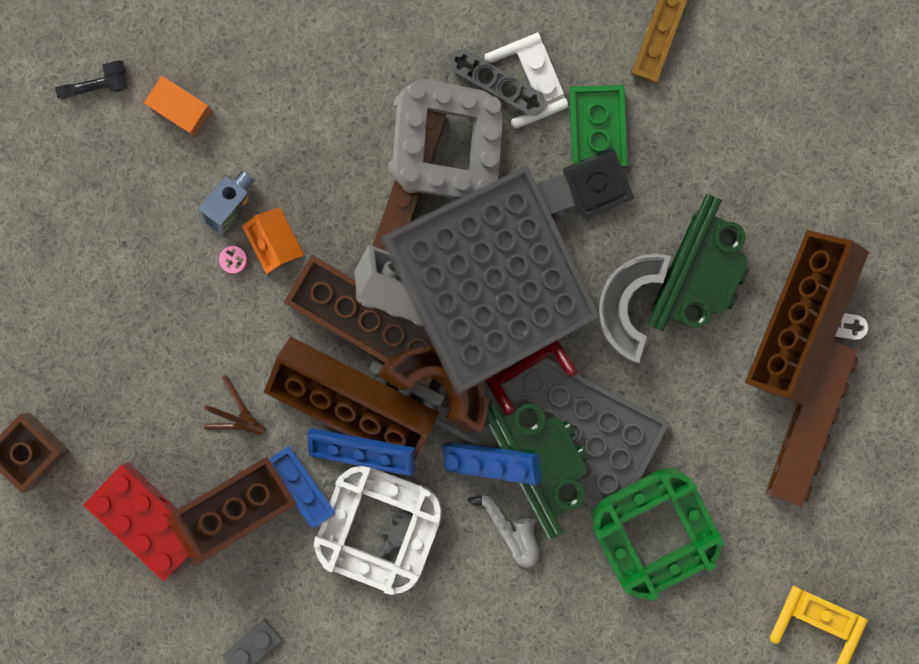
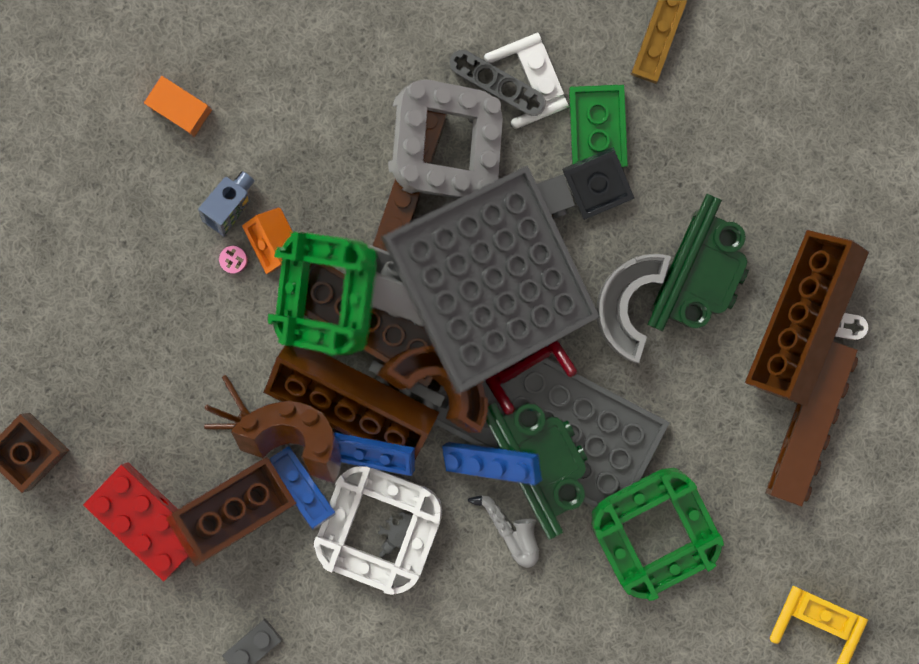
(112, 78): black brick -> none
(294, 424): none -> reddish brown brick
(357, 298): none -> green plate

